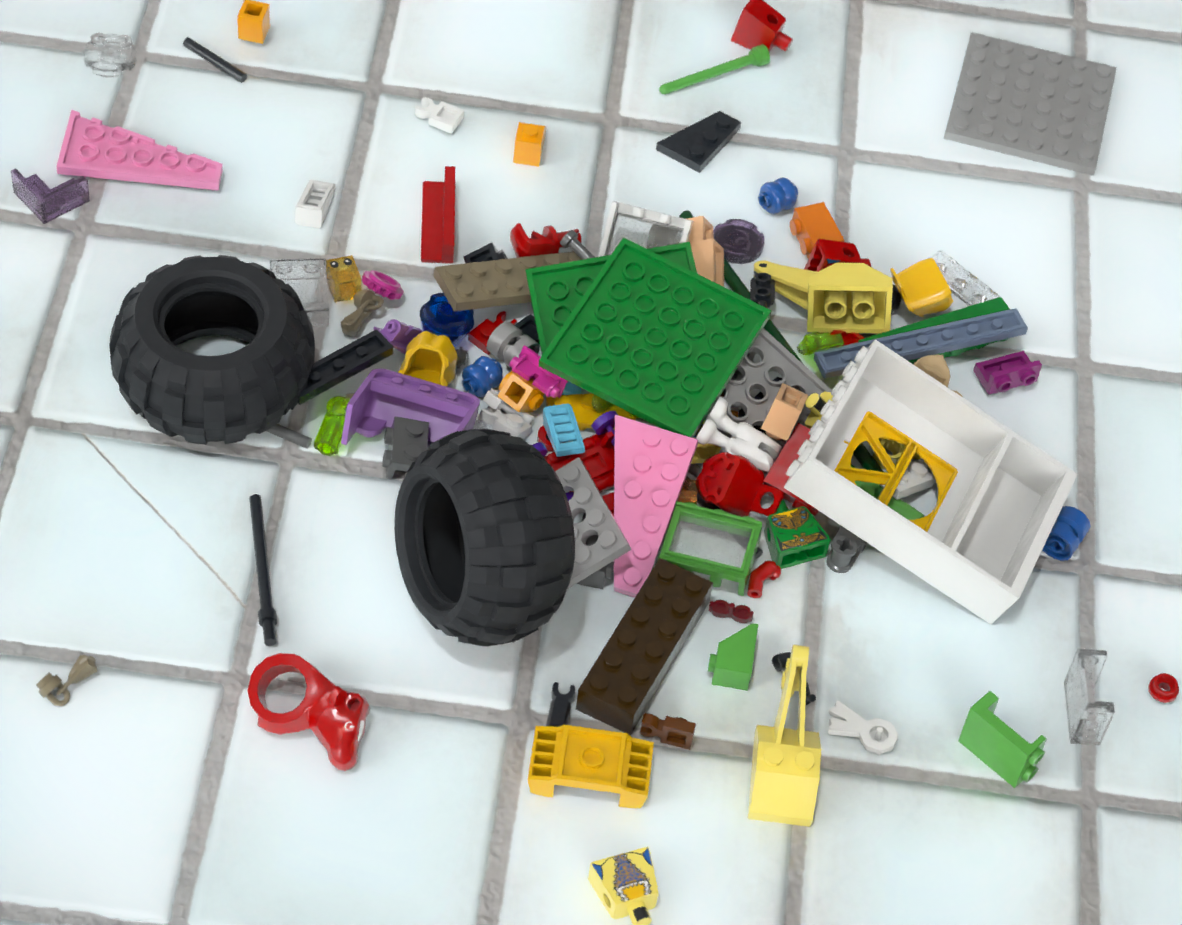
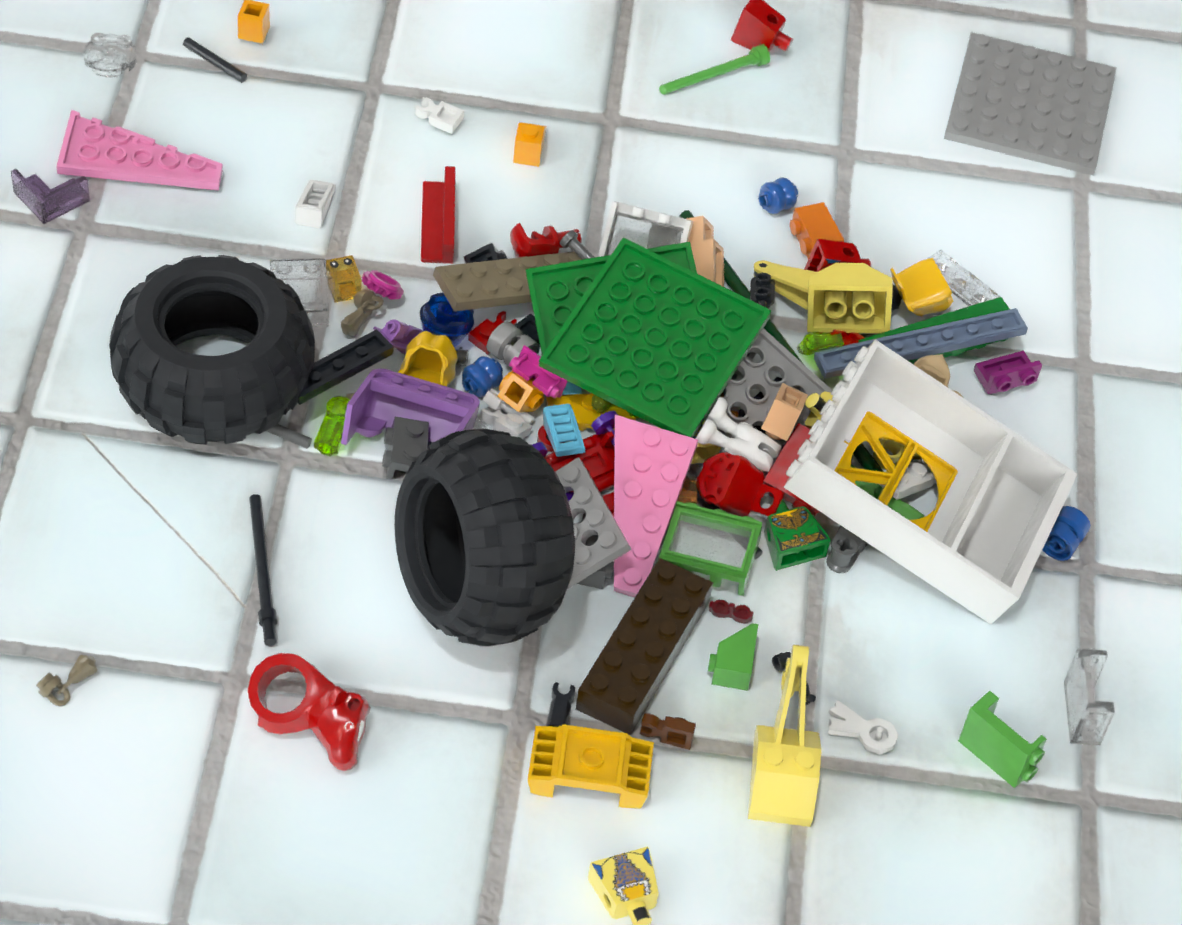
(700, 141): black wing -> none
(739, 240): clear purple tile -> none
(759, 575): red arm -> none
(1165, 682): red plate -> none

